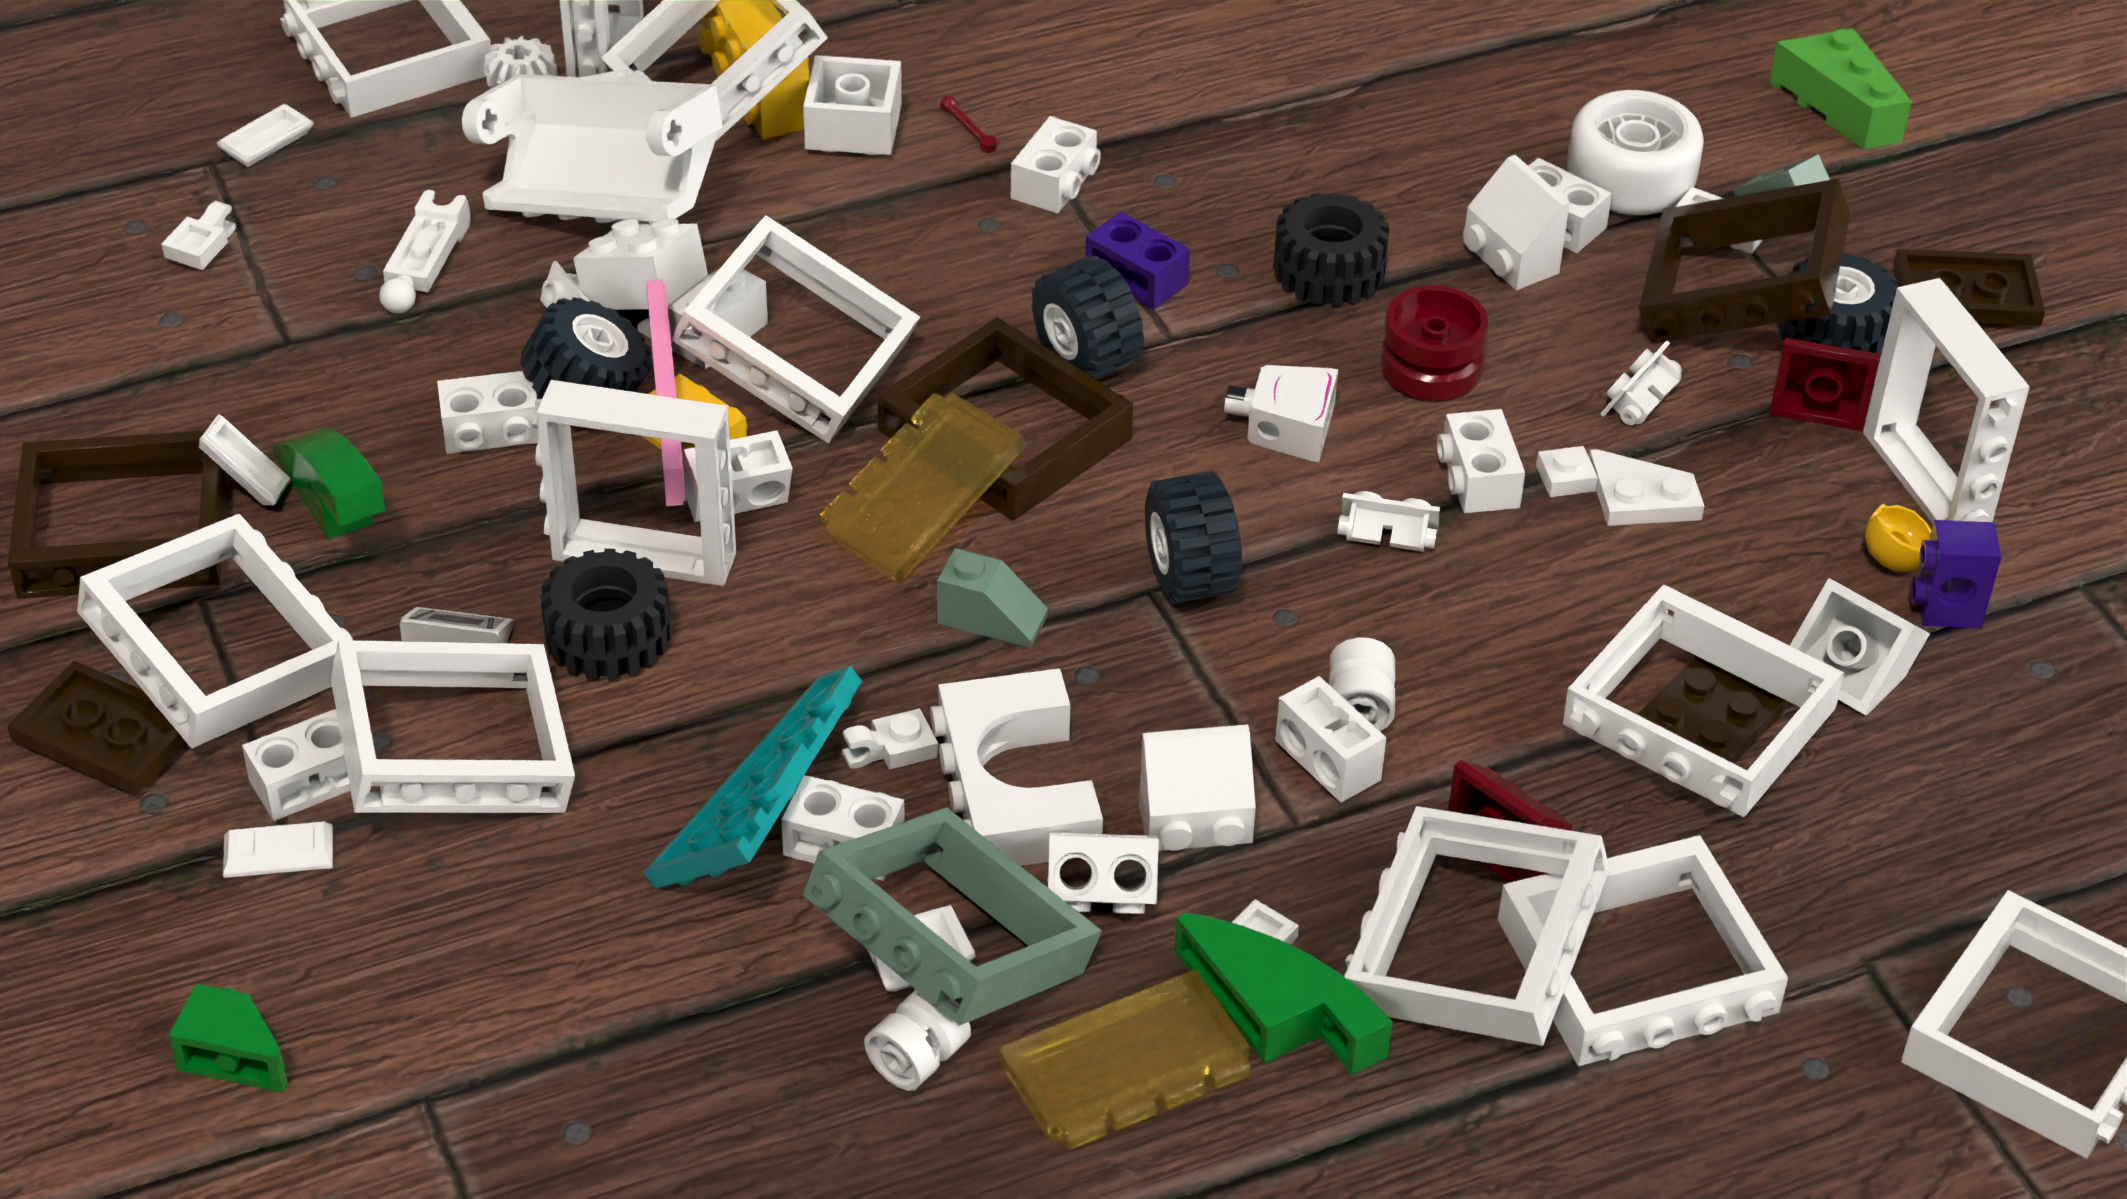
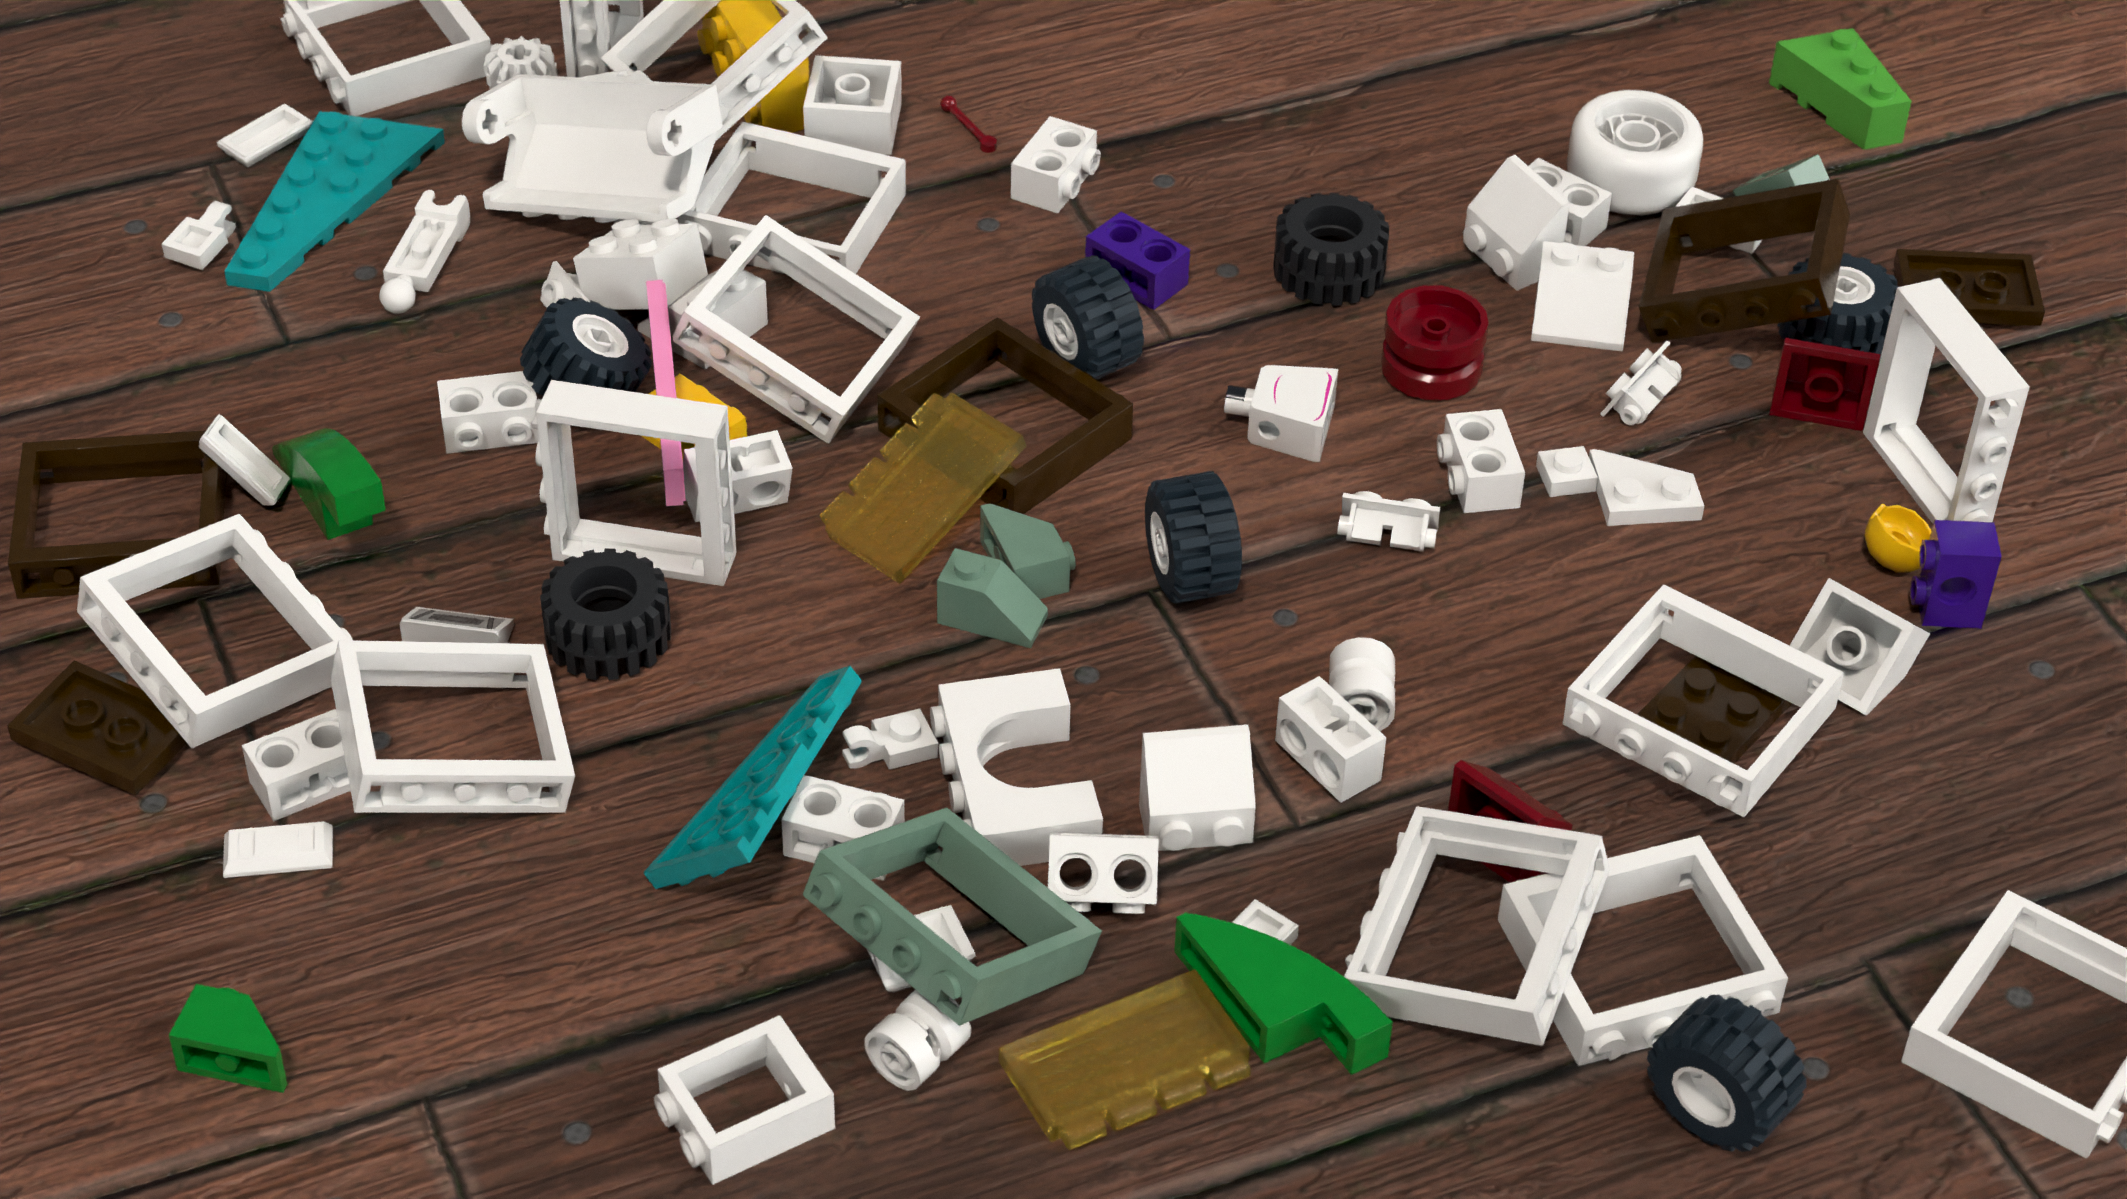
(330, 179): none -> teal wing
(759, 1137): none -> white window
(805, 161): none -> white window
(1028, 548): none -> sand green slope
(1582, 296): none -> white slope
(1726, 1073): none -> black wheel

